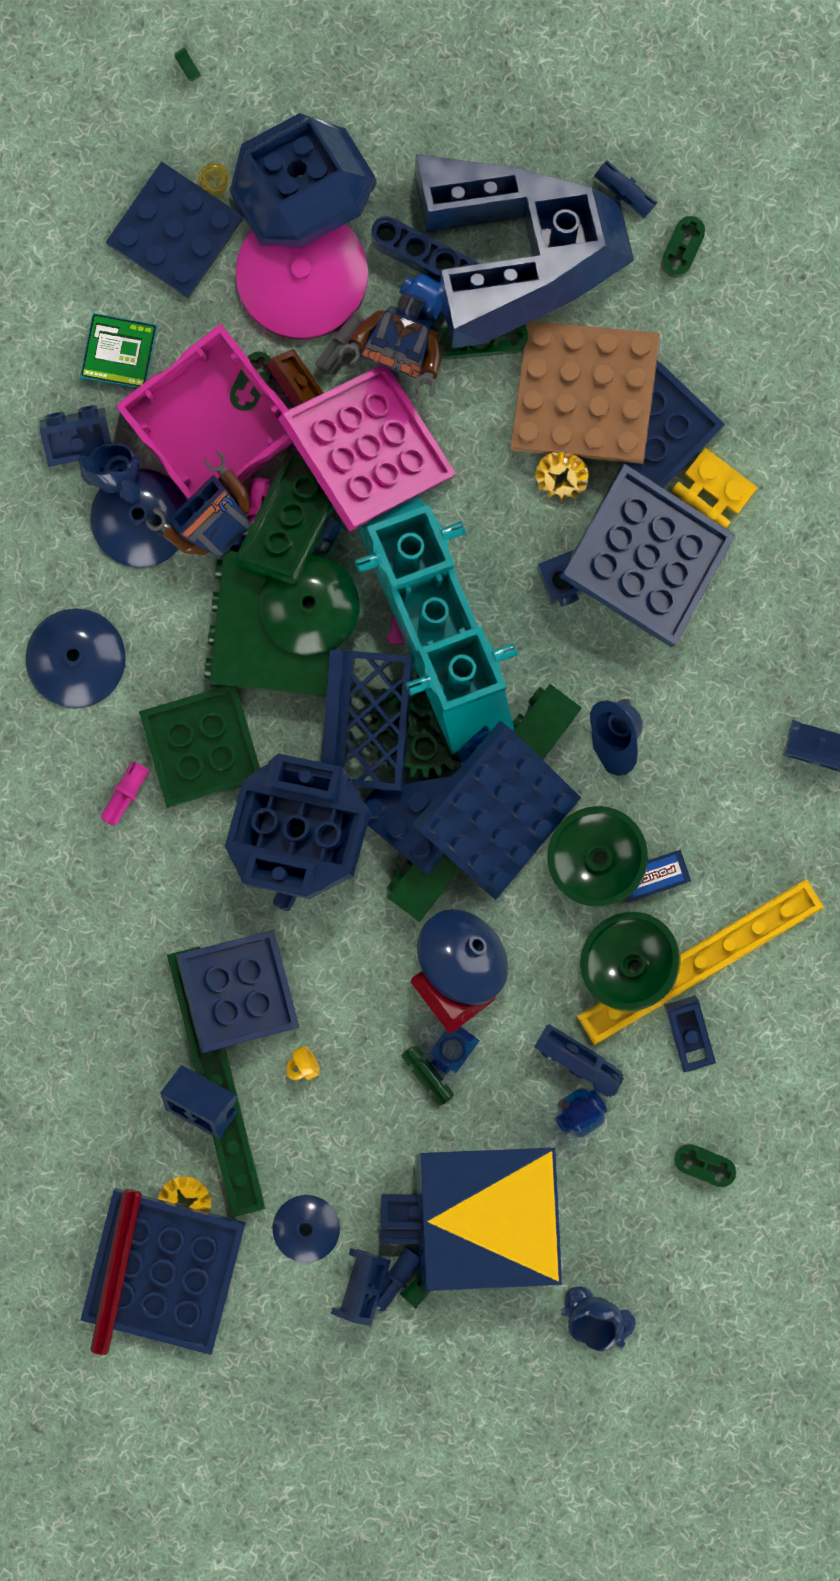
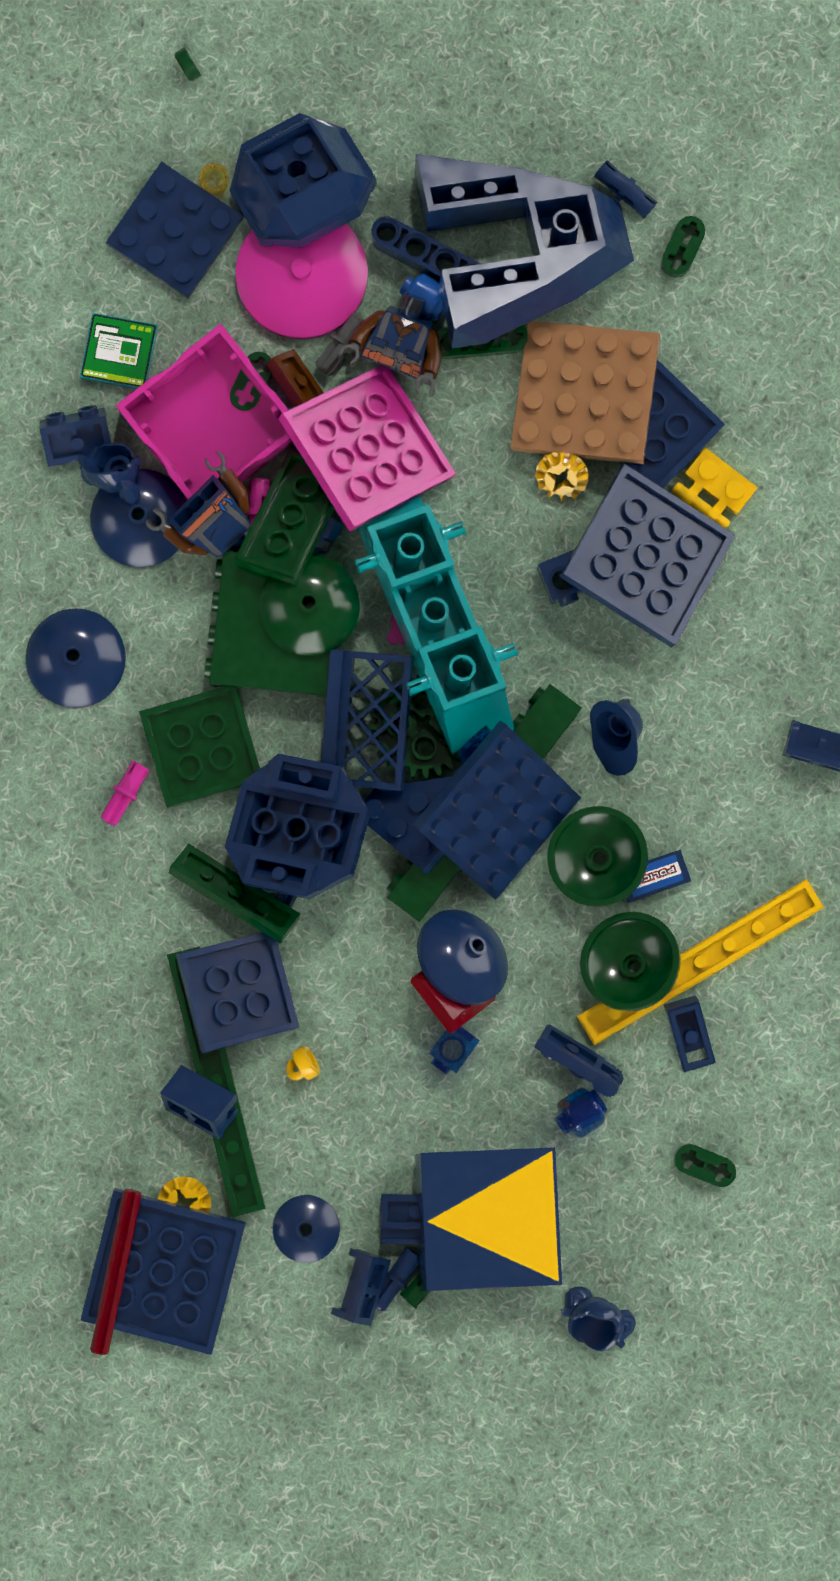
(228, 891): none -> dark green plate
(427, 1075): dark green axle -> none

